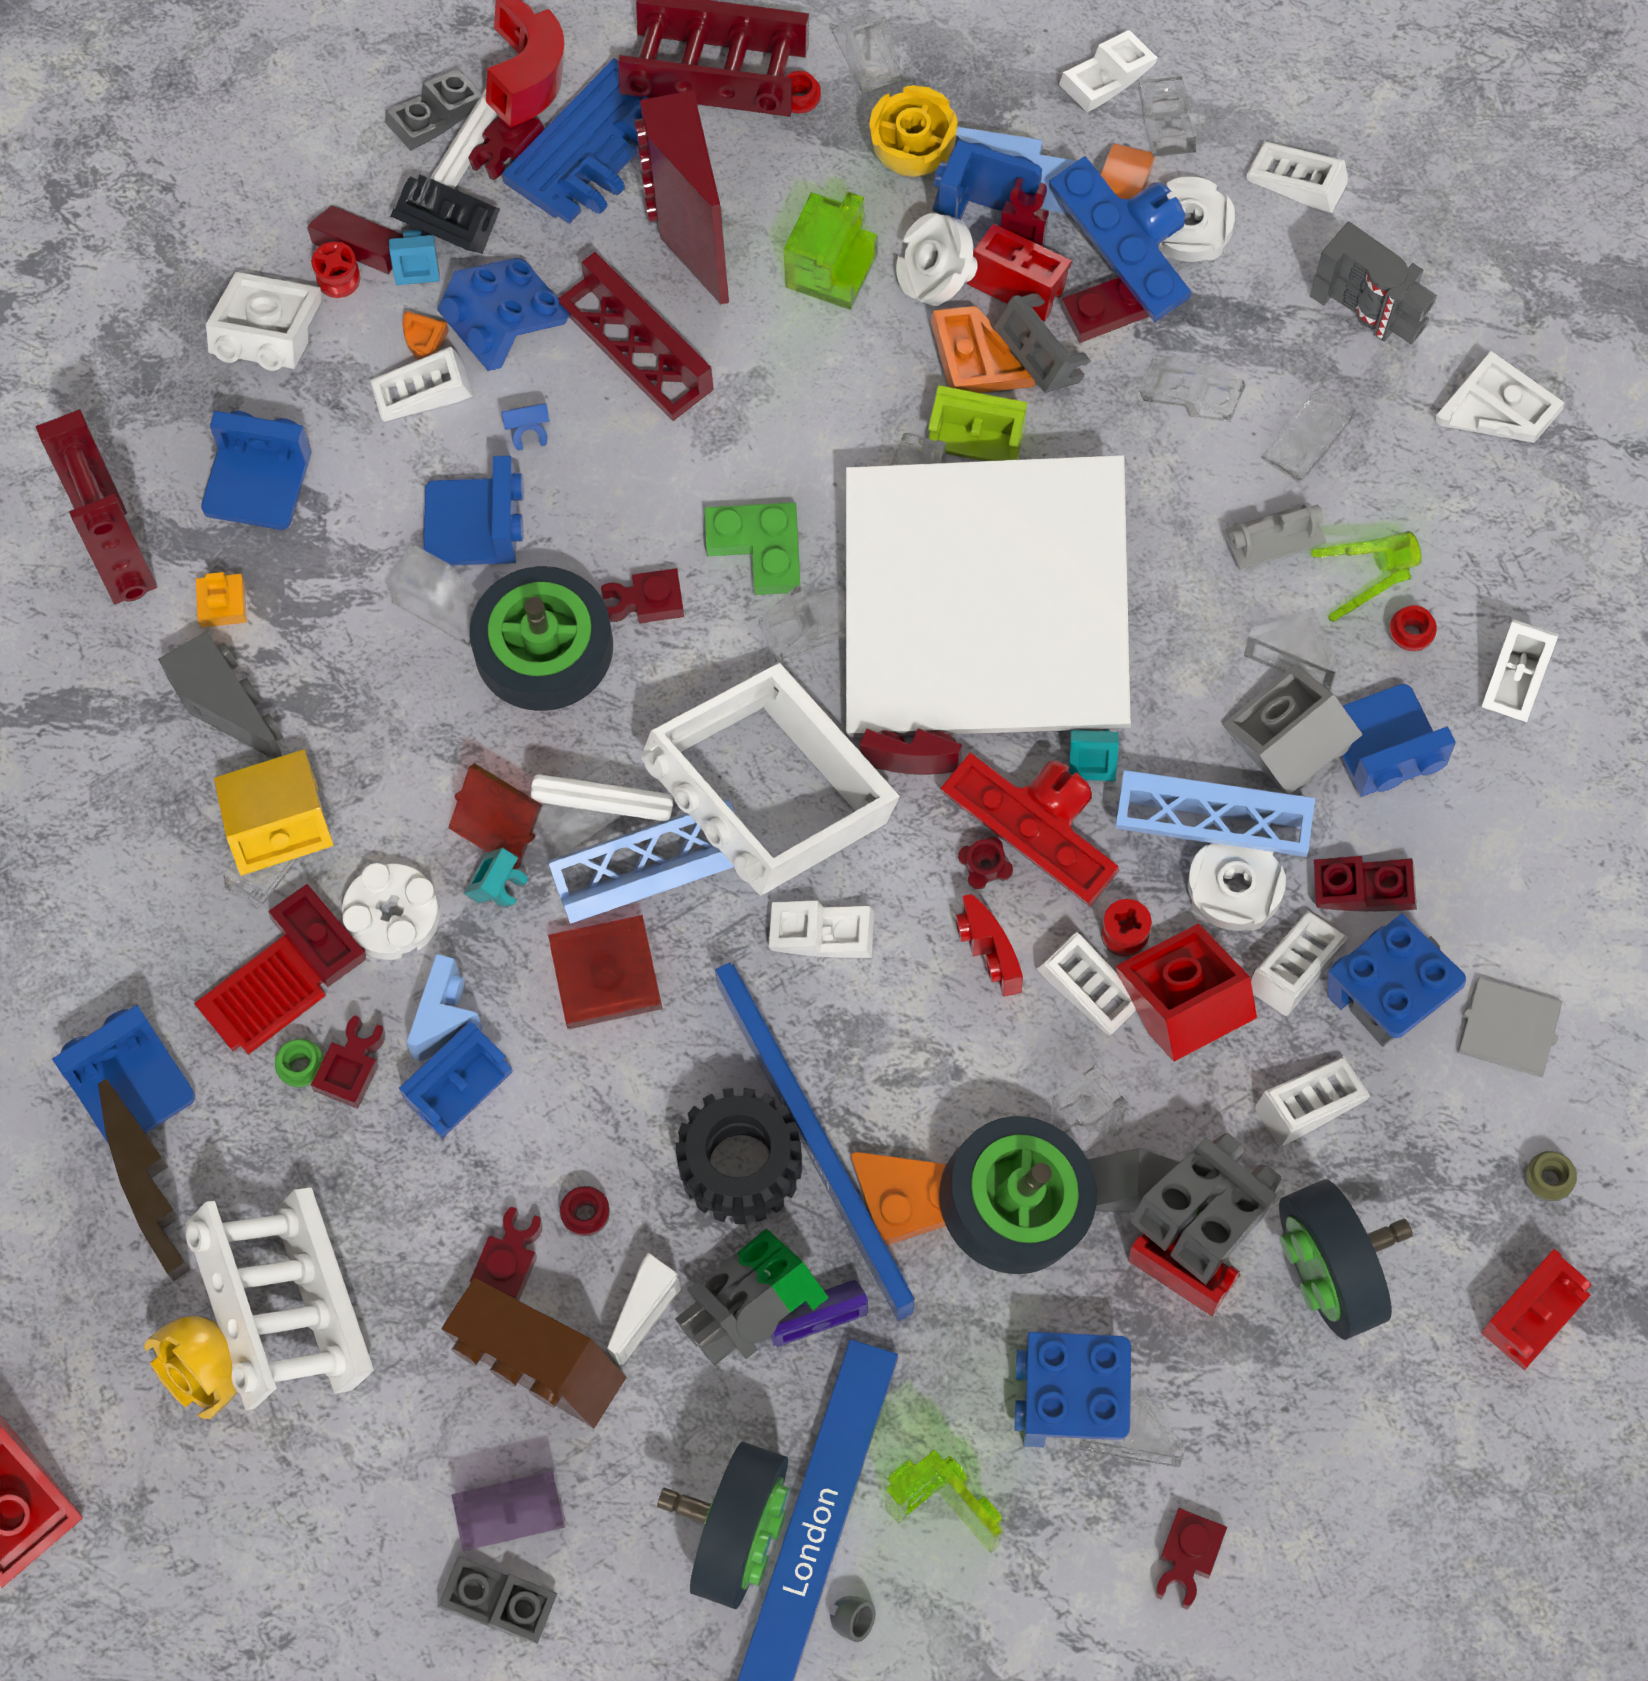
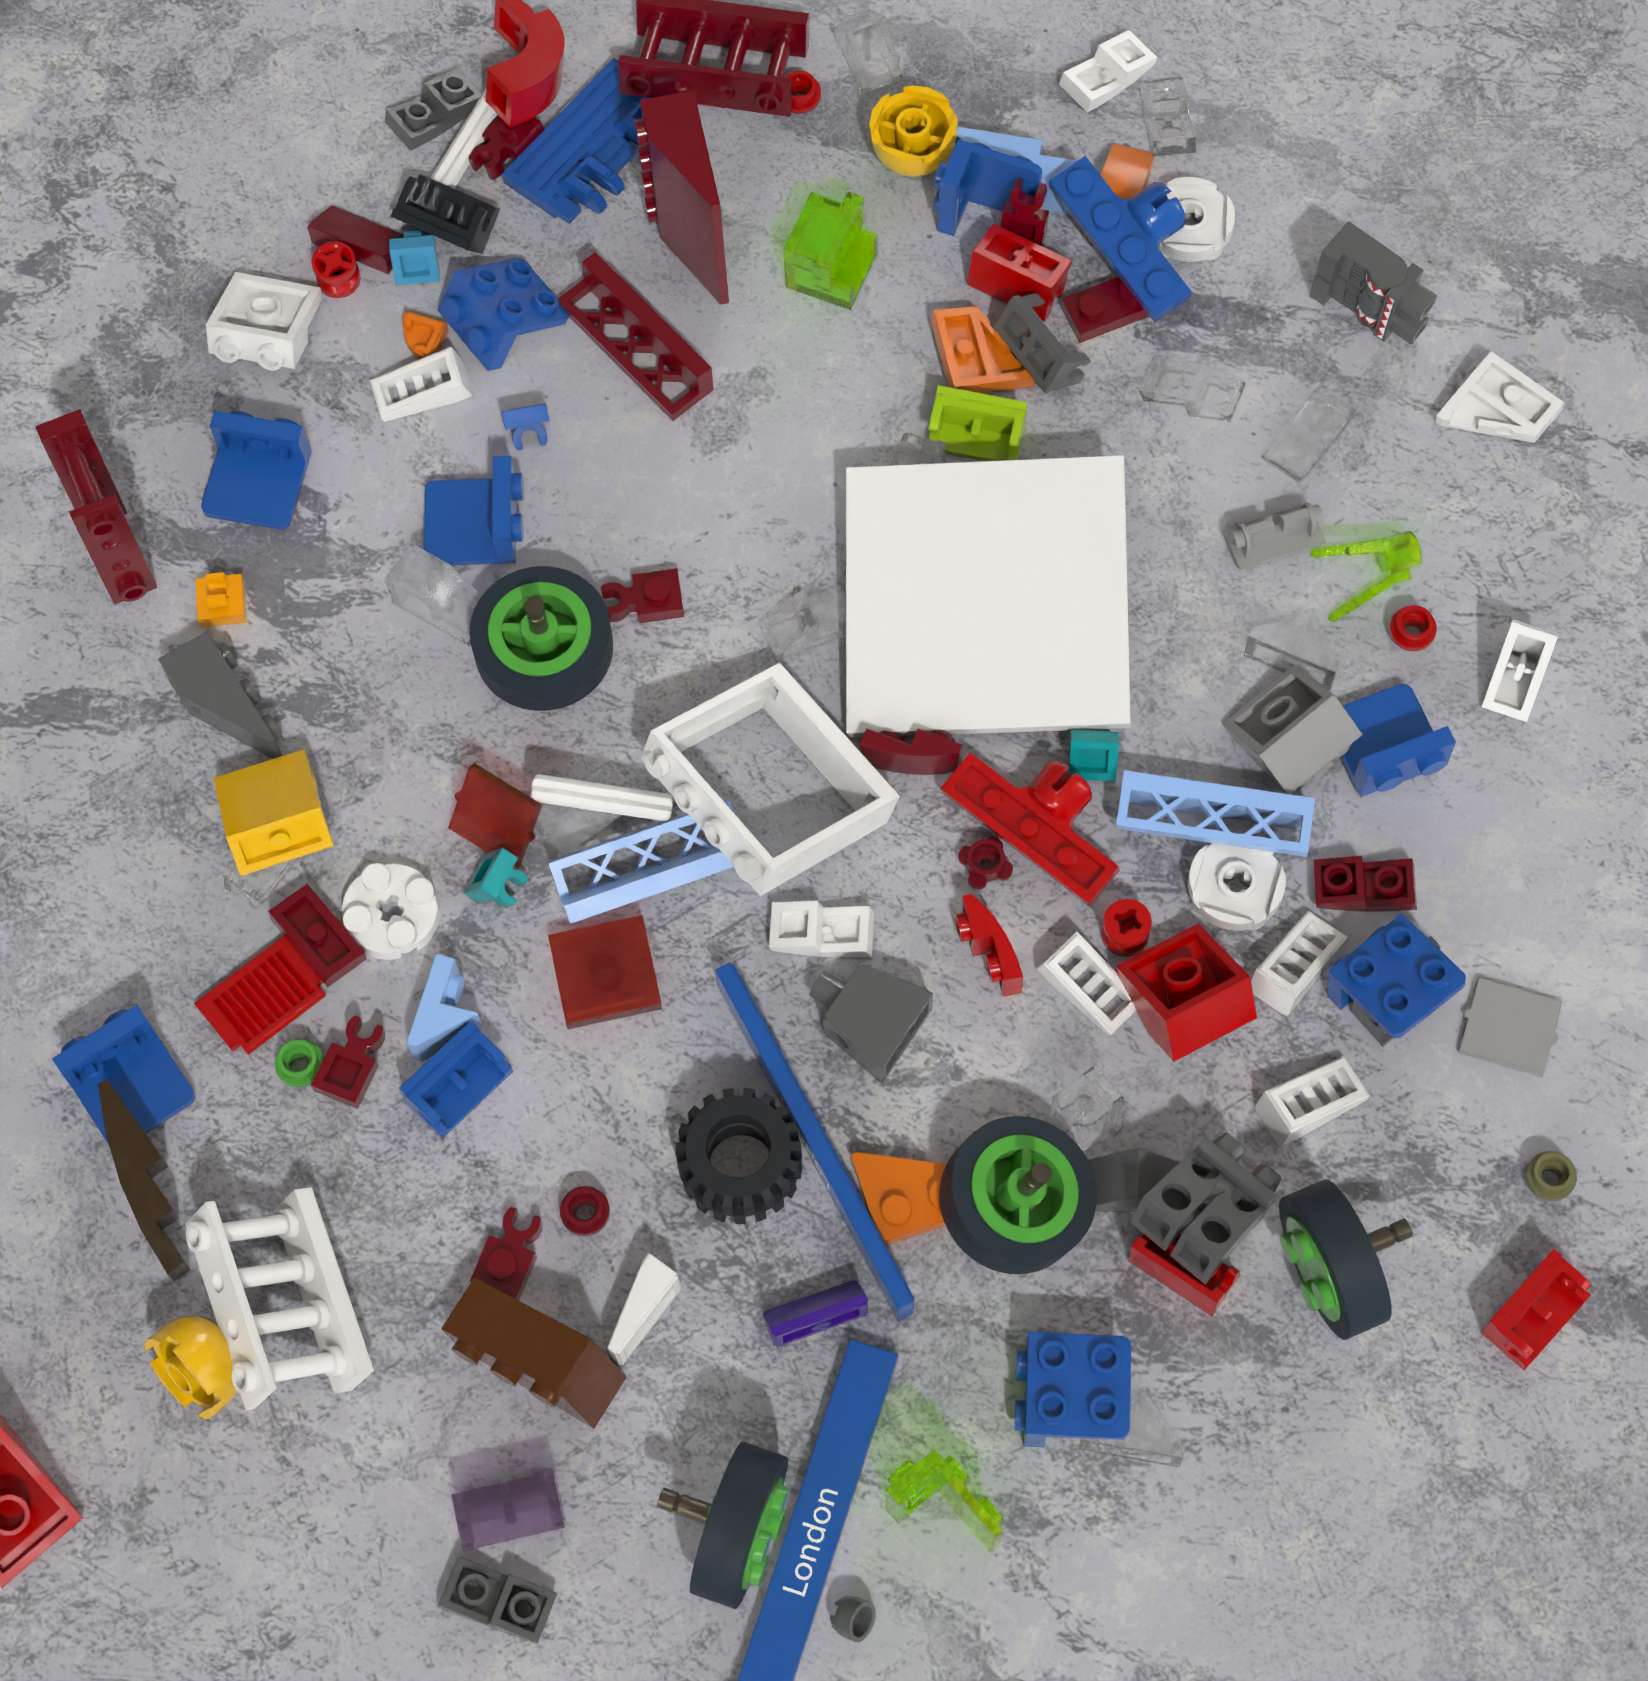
(748, 1298): dark grey hips -> none
(759, 530): bright green plate -> none
(872, 1016): none -> dark grey torso
(954, 260): white plate -> none
(1192, 1550): dark red plate -> none
(1311, 193): white slope -> none

